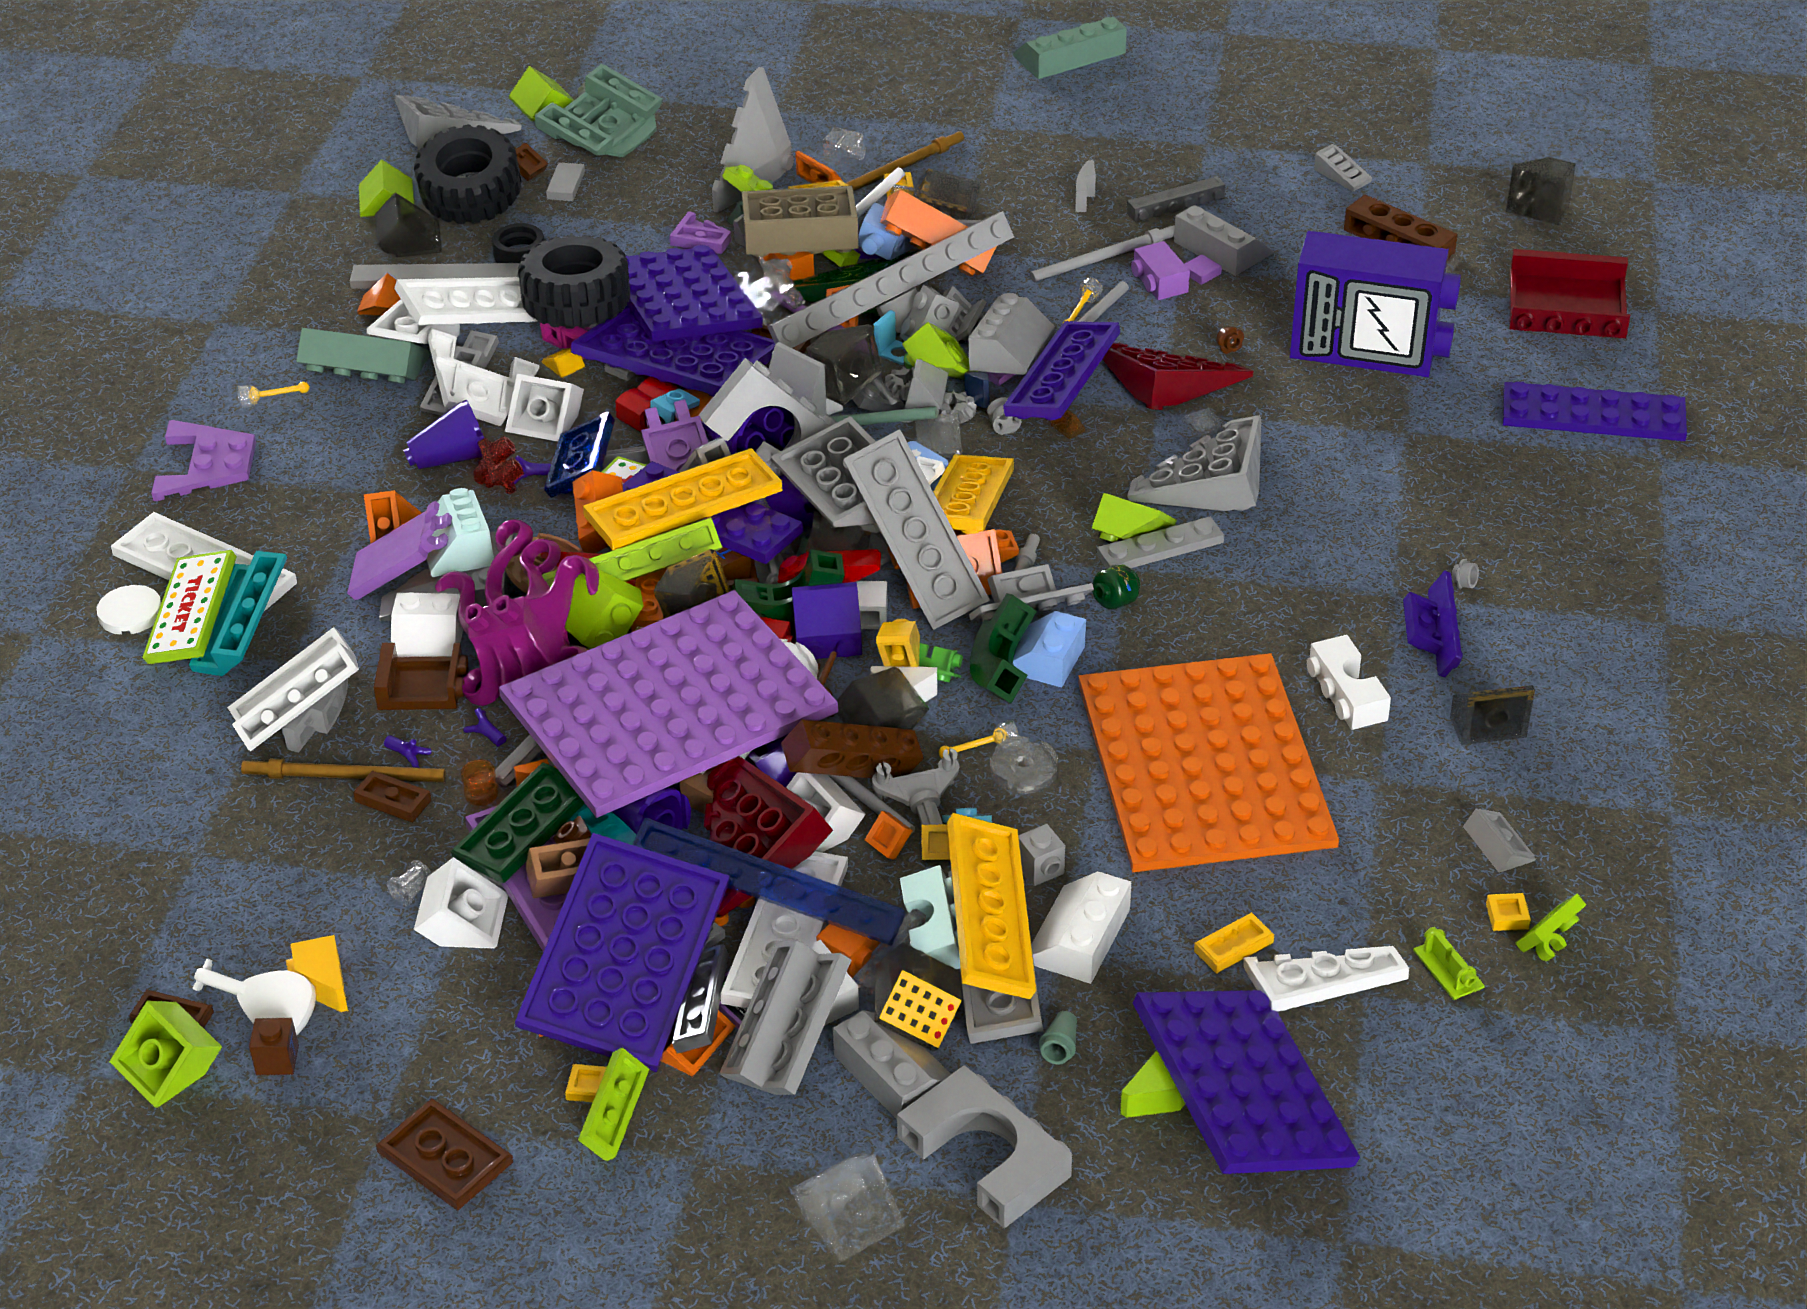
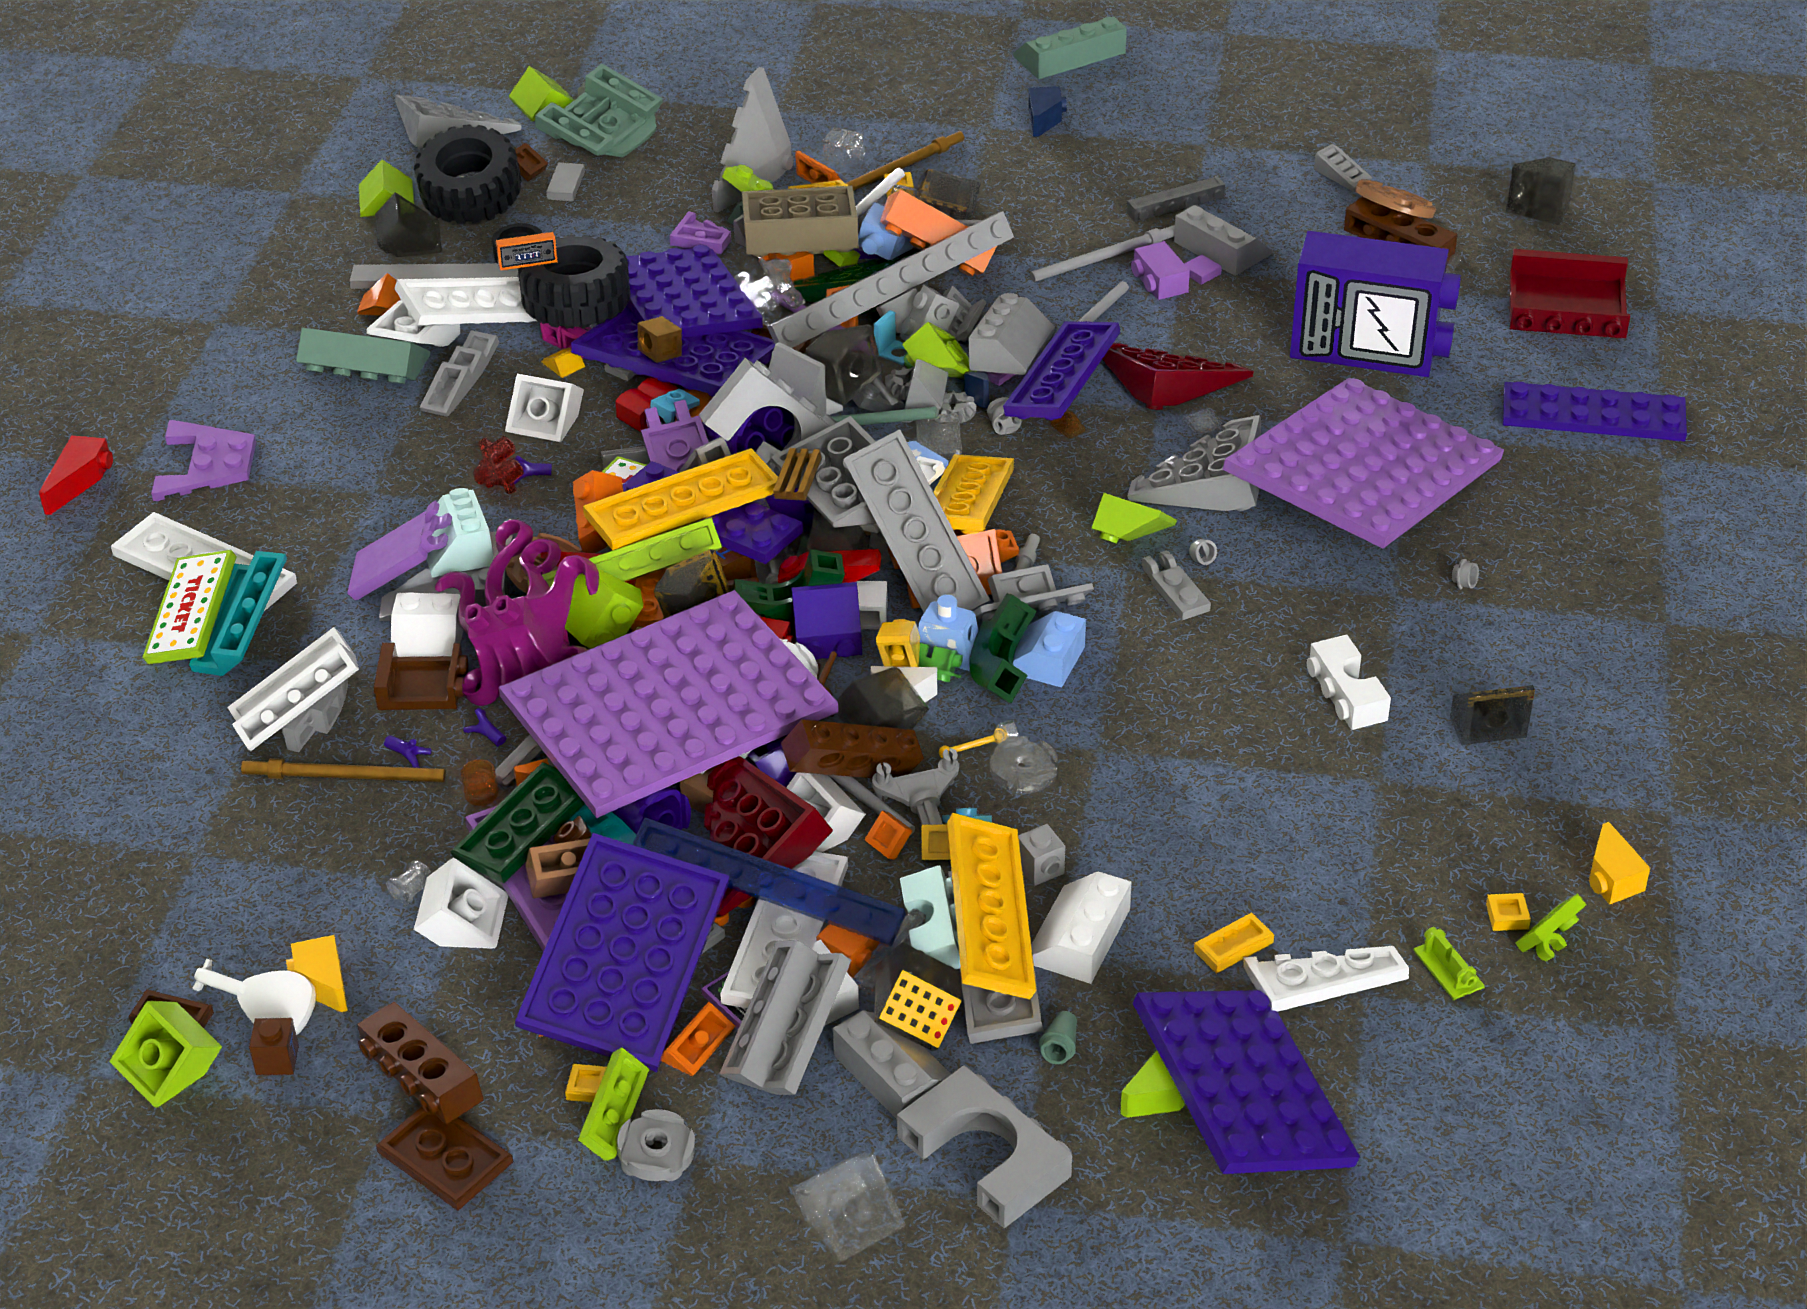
(76, 470): none -> red slope
(129, 609): white tile -> none
(249, 395): hinge -> none
(387, 512): orange slope -> none
(392, 796): reddish brown plate -> none
(419, 1063): none -> reddish brown brick
(447, 439): dark purple cone -> none
(485, 391): white wing -> none
(526, 251): none -> tile
(578, 453): clear blue plate -> none
(653, 1164): none -> light grey plate
(659, 339): none -> pearl gold brick
(701, 1003): flat silver tile -> none
(785, 474): none -> pearl gold tile
(949, 628): none -> light blue torso
(1045, 108): none -> dark blue slope
(1085, 185): light grey slope -> none
(1087, 295): clear hinge -> none
(1117, 585): dark green head -> none
(1161, 544): light grey plate -> none
(1176, 586): none -> light grey hinge
(1205, 763): orange plate -> none
(1206, 548): none -> light grey hinge
(1224, 337): reddish brown plate -> none
(1364, 461): none -> medium lavender plate
(1395, 199): none -> medium nougat tile
(1434, 625): dark purple bracket -> none
(1497, 840): light grey slope -> none
(1617, 867): none -> yellow slope

